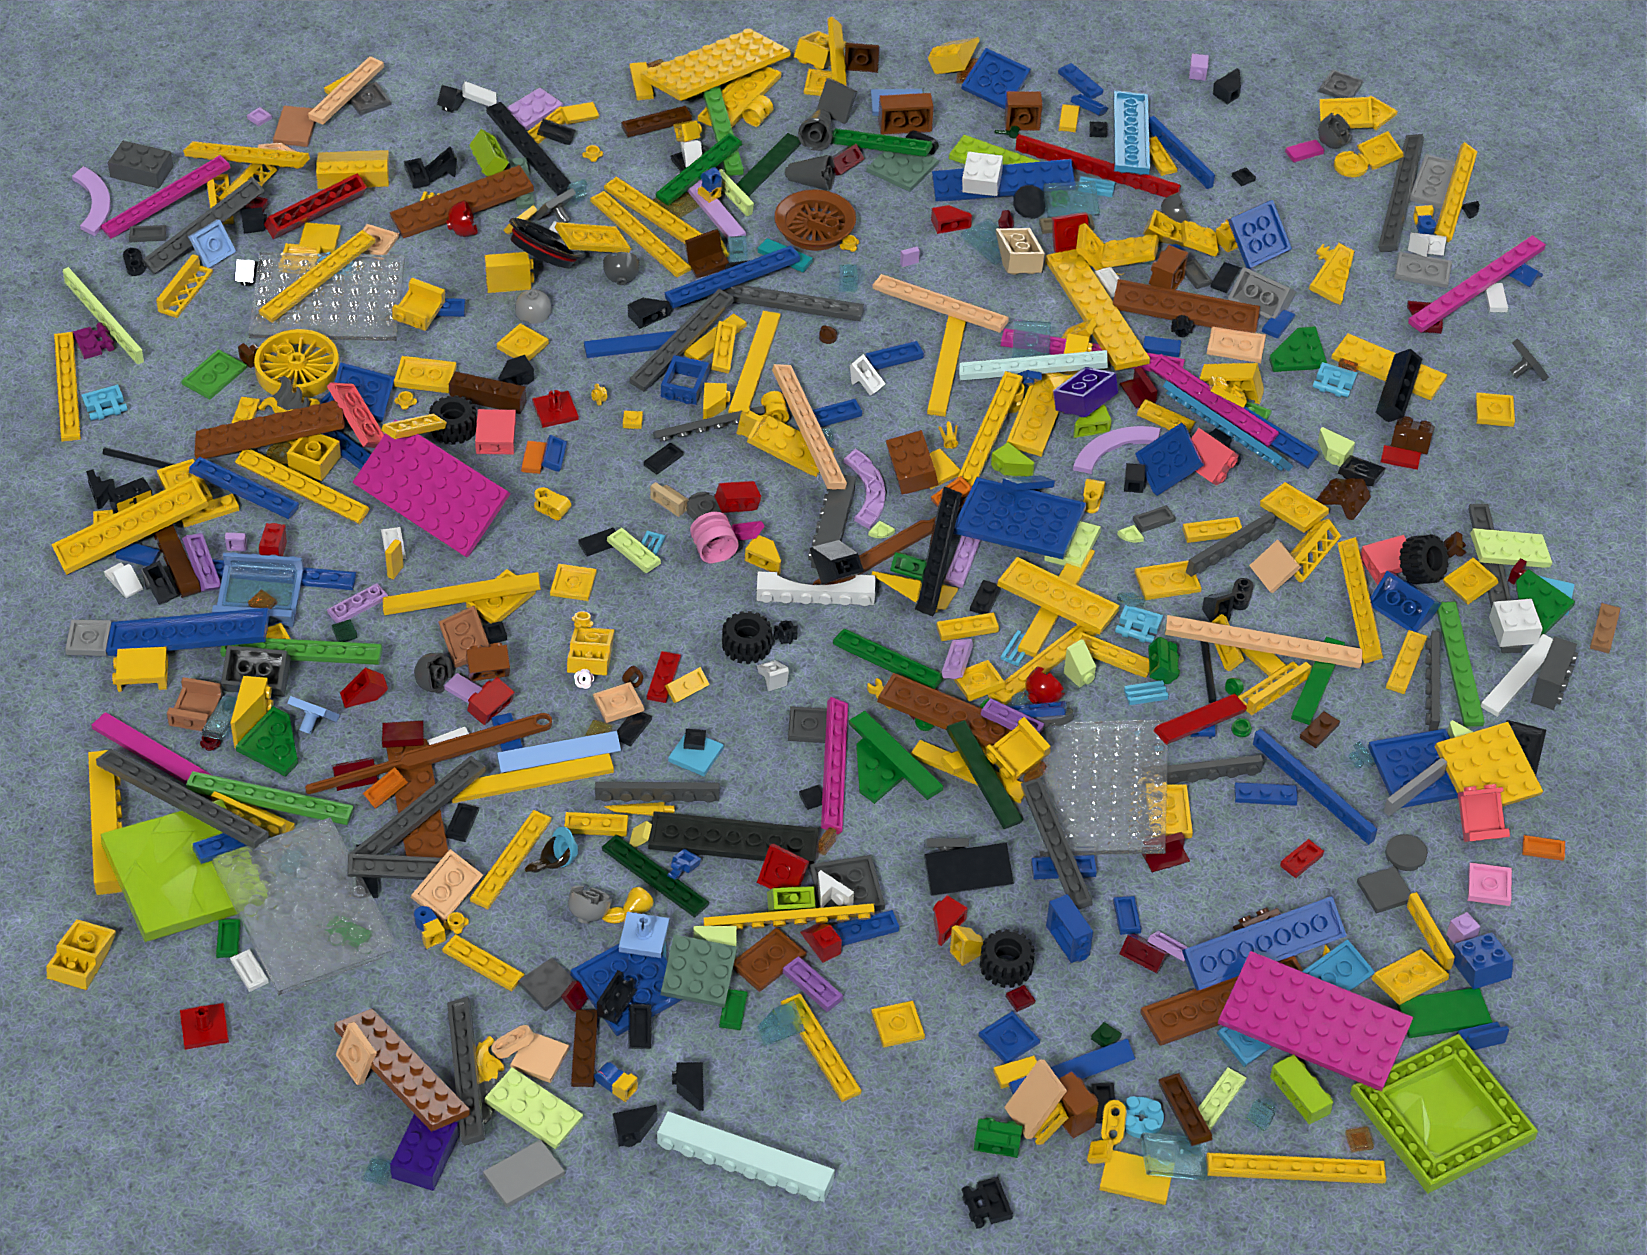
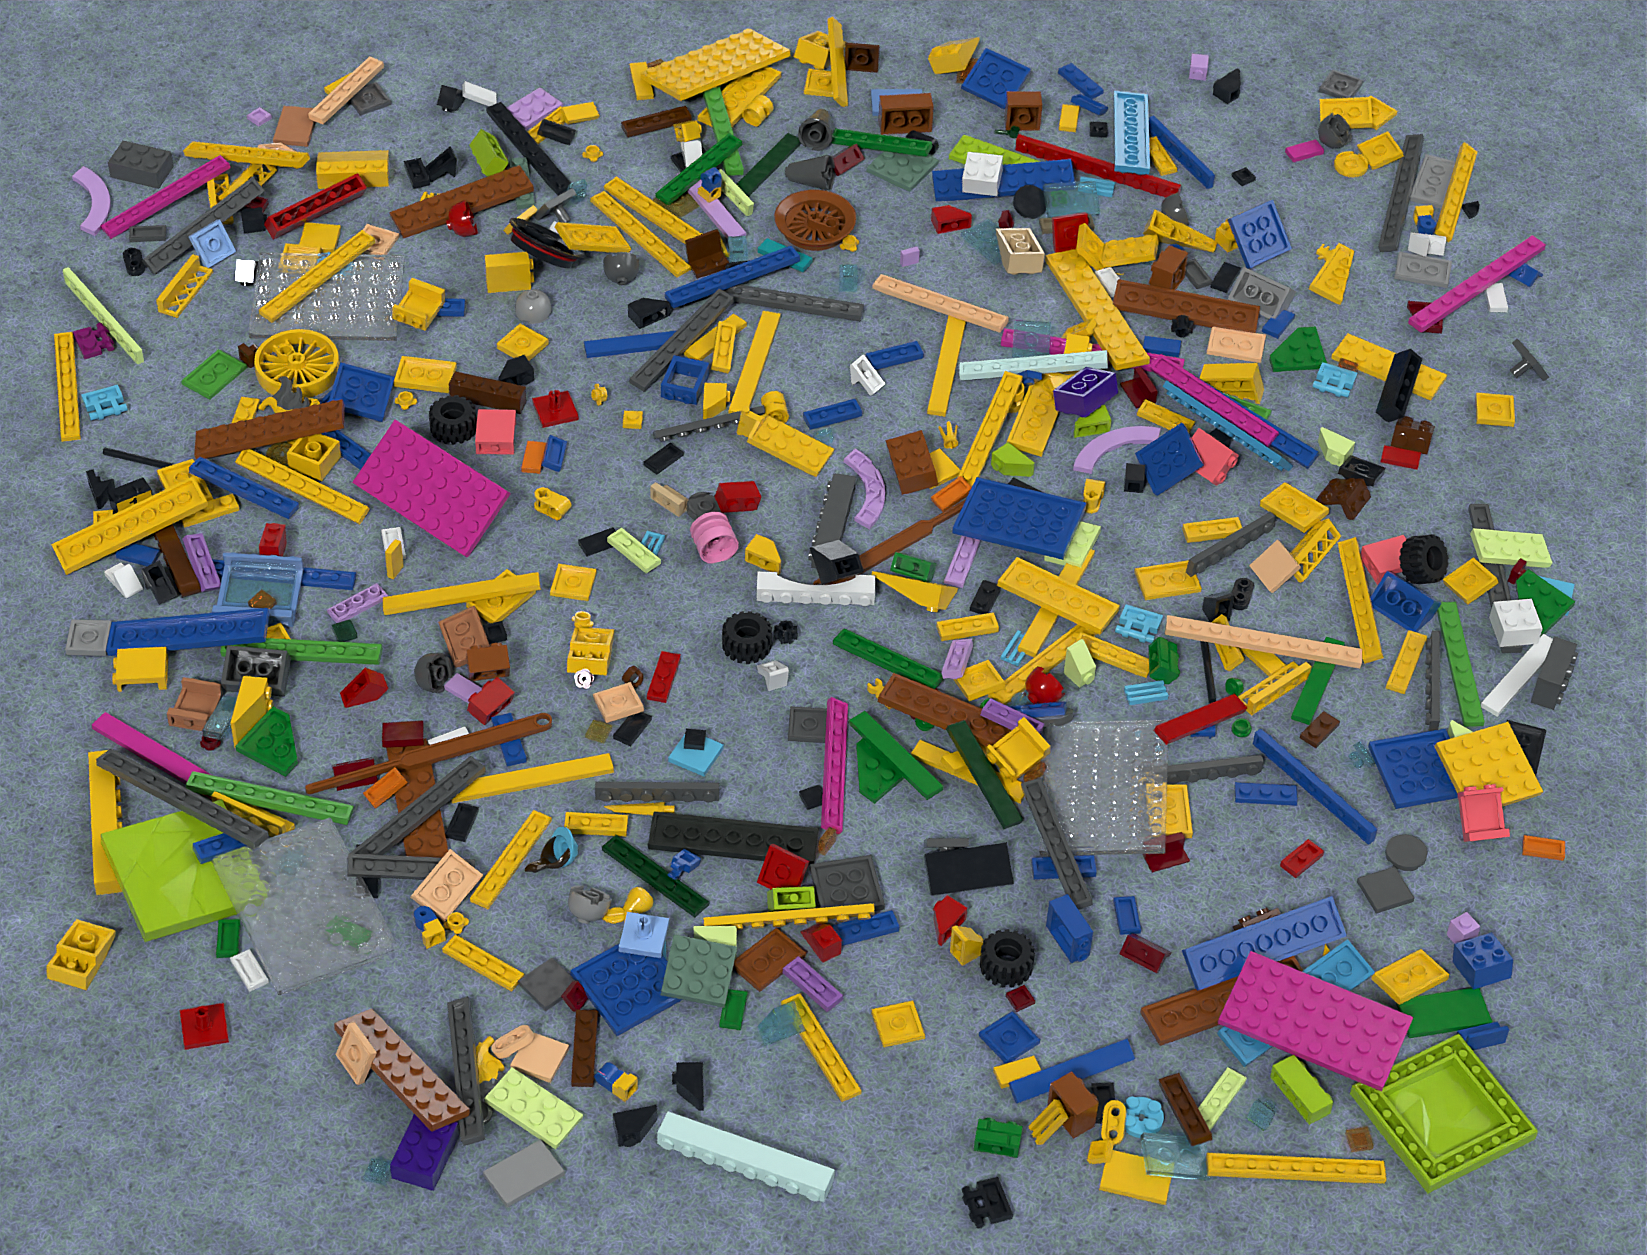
(236, 541): lavender tile -> none
(311, 713): light blue tile -> none
(357, 413): coral tile -> none
(413, 426): yellow tile -> none
(558, 752): light blue tile -> none
(616, 998): black hinge -> none
(639, 1026): black tile -> none
(640, 834): light yellow tile -> none
(687, 685): yellow plate -> none
(747, 530): dark pink tile -> none
(809, 427): light nougat plate -> none
(827, 334): reddish brown tile -> none
(832, 889): white slope -> none
(837, 100): dark grey tile -> none
(881, 529): yellowish green tile -> none
(938, 552): black plate -> none
(1028, 482): blue tile -> none
(1035, 1098): light nougat tile -> none
(1106, 1035): dark green plate -> none
(1130, 533): yellowish green tile -> none
(1130, 599): clear light blue tile -> none
(1154, 518): dark grey tile -> none
(1167, 944): lavender tile -> none
(1199, 238): yellow plate -> none
(1232, 393): yellow plate -> none
(1415, 786): light grey tile -> none
(1430, 931): yellow tile -> none
(1455, 545): reddish brown tile -> none
(1489, 884): bright pink plate -> none
(1605, 628): medium nougat plate -> none

